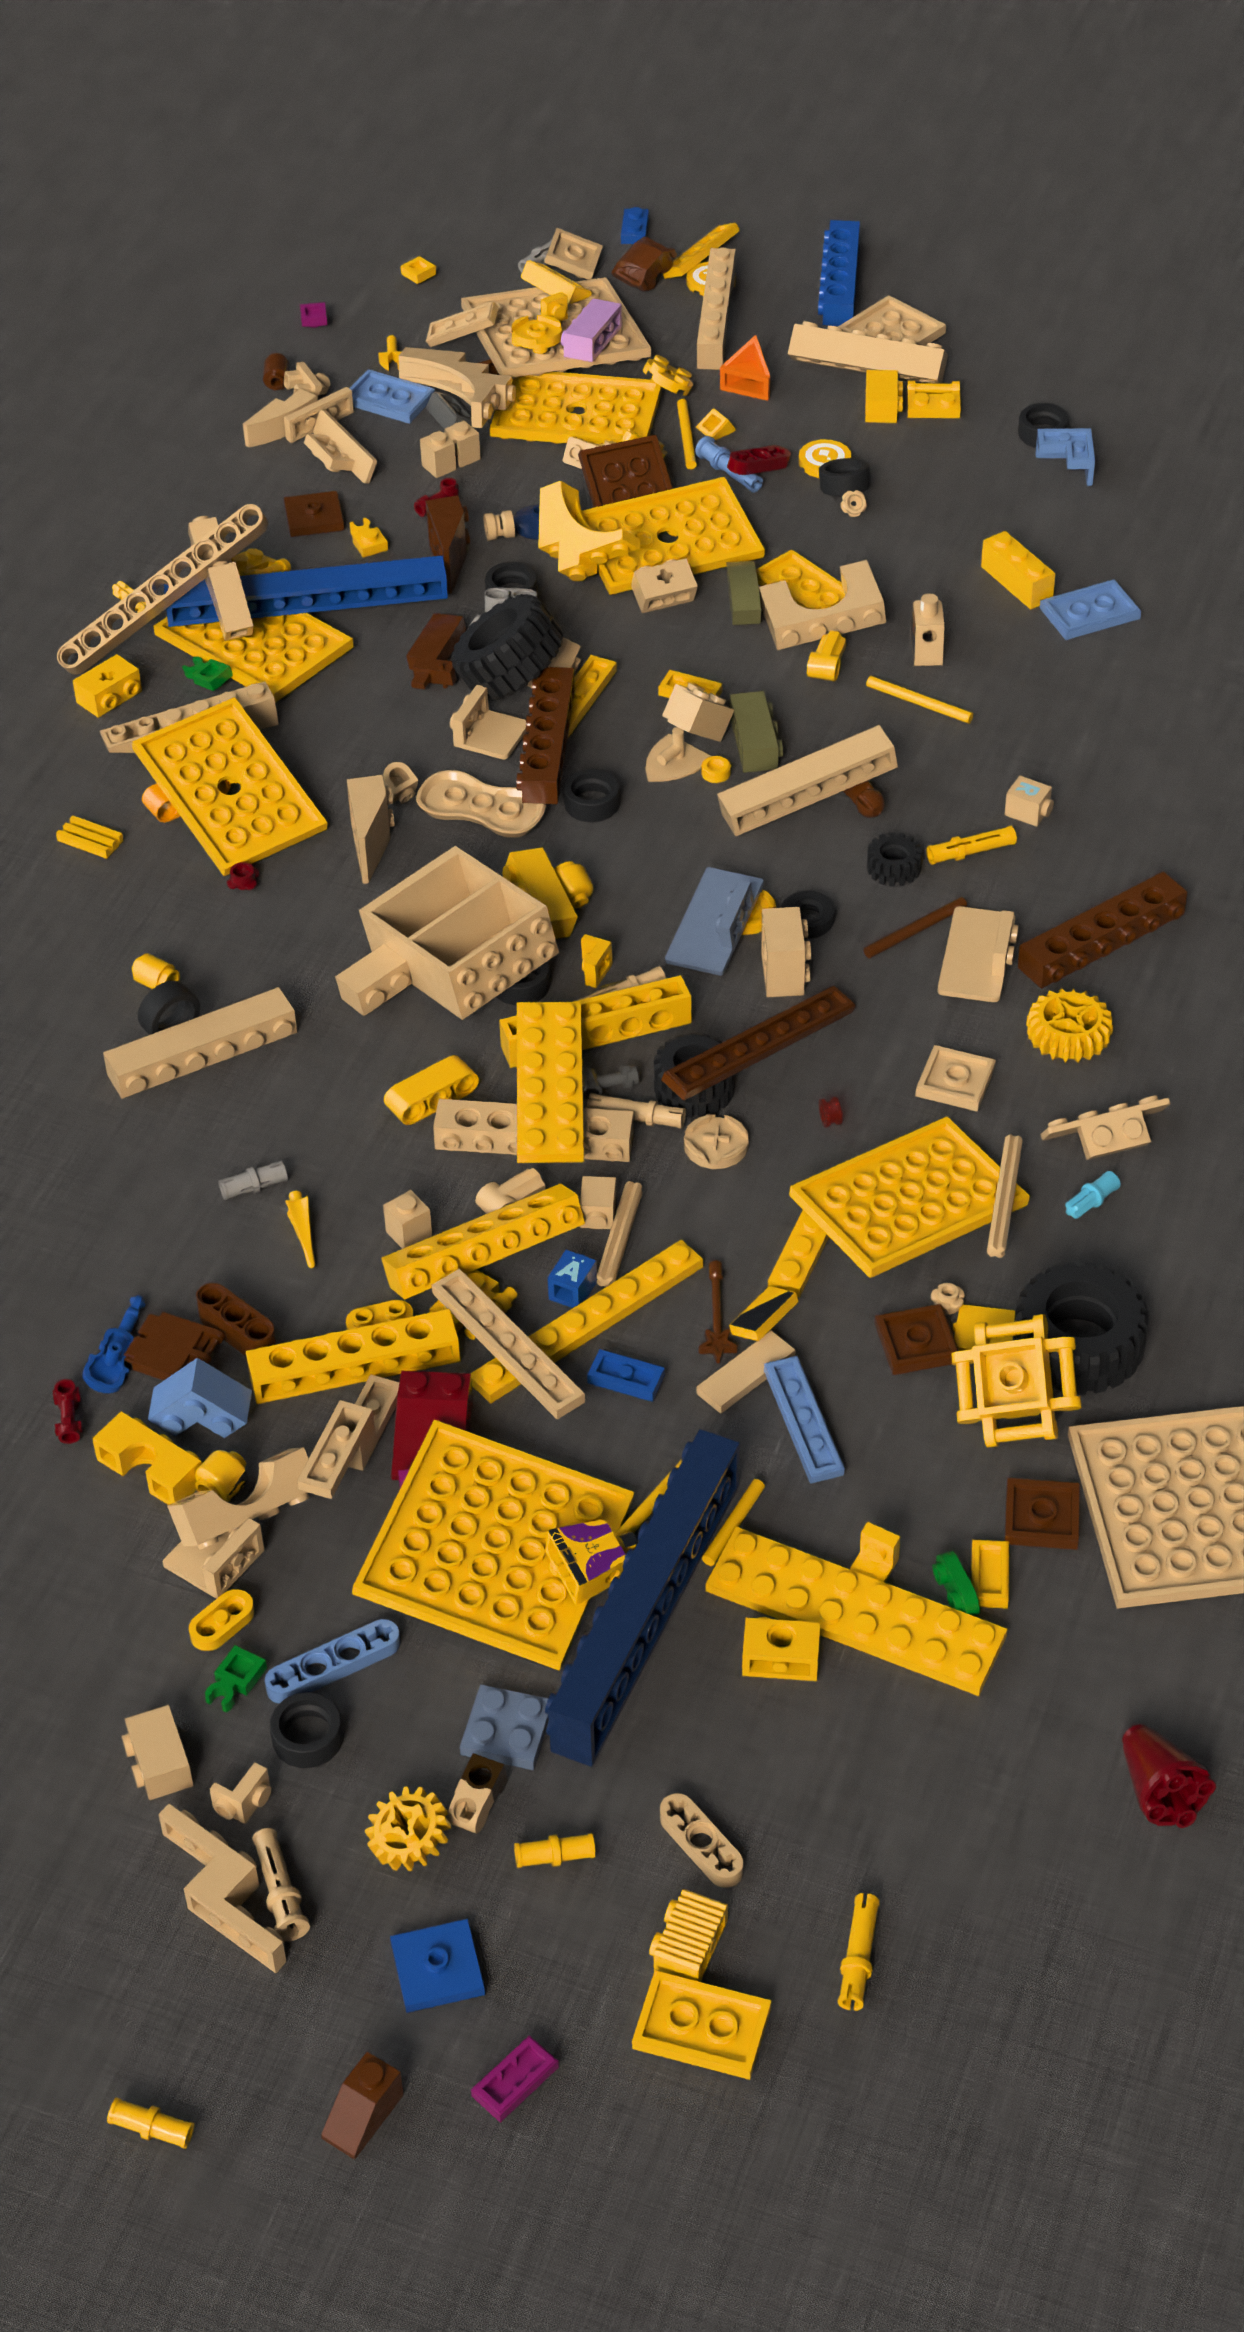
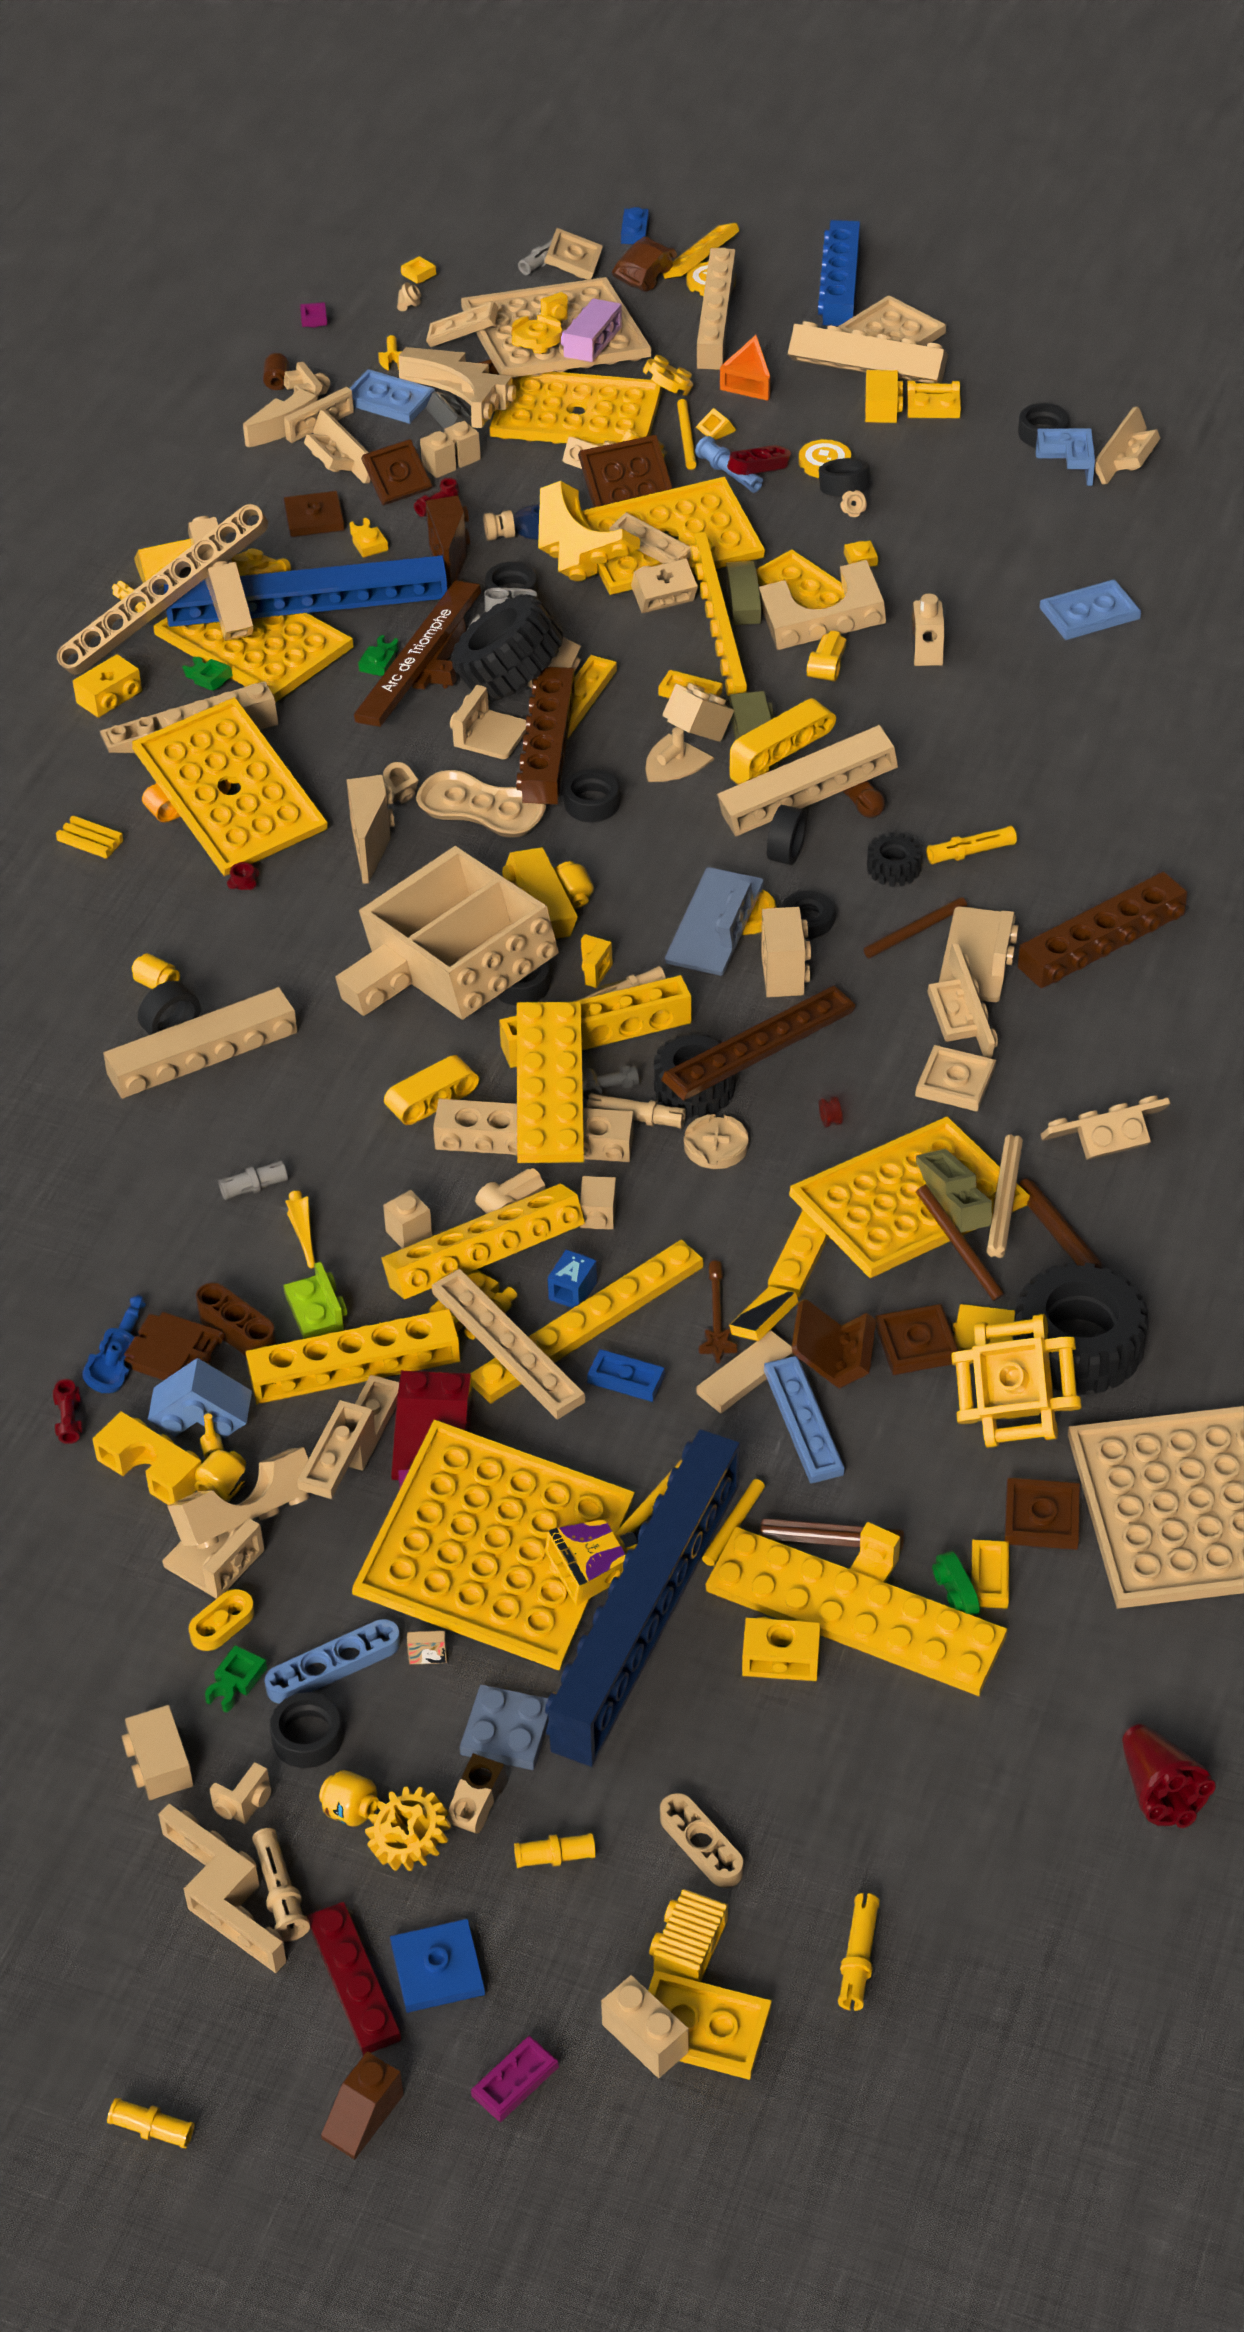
(154, 558): none -> yellow slope
(210, 1440): none -> yellow hand
(315, 1304): none -> lime bracket
(348, 1798): none -> yellow head
(353, 1978): none -> dark red plate
(378, 659): none -> green plate
(378, 1313): yellow plate -> none
(396, 472): none -> reddish brown plate
(408, 296): none -> tan plate
(417, 654): none -> reddish brown tile
(426, 1647): none -> tan tile
(553, 282): yellow slope -> none
(619, 1234): tan axle -> none
(644, 2026): none -> tan brick
(653, 541): none -> tan tile
(716, 610): none -> yellow plate
(716, 769): yellow tile -> none
(778, 739): none -> yellow beam
(786, 834): none -> black tyre
(816, 1532): none -> reddish brown axle
(830, 1349): none -> reddish brown bracket
(861, 551): none -> yellow plate
(919, 699): yellow bar -> none
(949, 1296): tan plate -> none
(955, 1190): none -> olive slope
(959, 1007): none -> tan bracket
(959, 1242): none -> reddish brown bar
(1017, 569): yellow brick -> none
(1028, 801): tan brick -> none
(1058, 1226): none -> reddish brown axle
(1069, 1025): yellow gear -> none
(1092, 1194): medium azure axle -> none
(1126, 447): none -> tan bracket

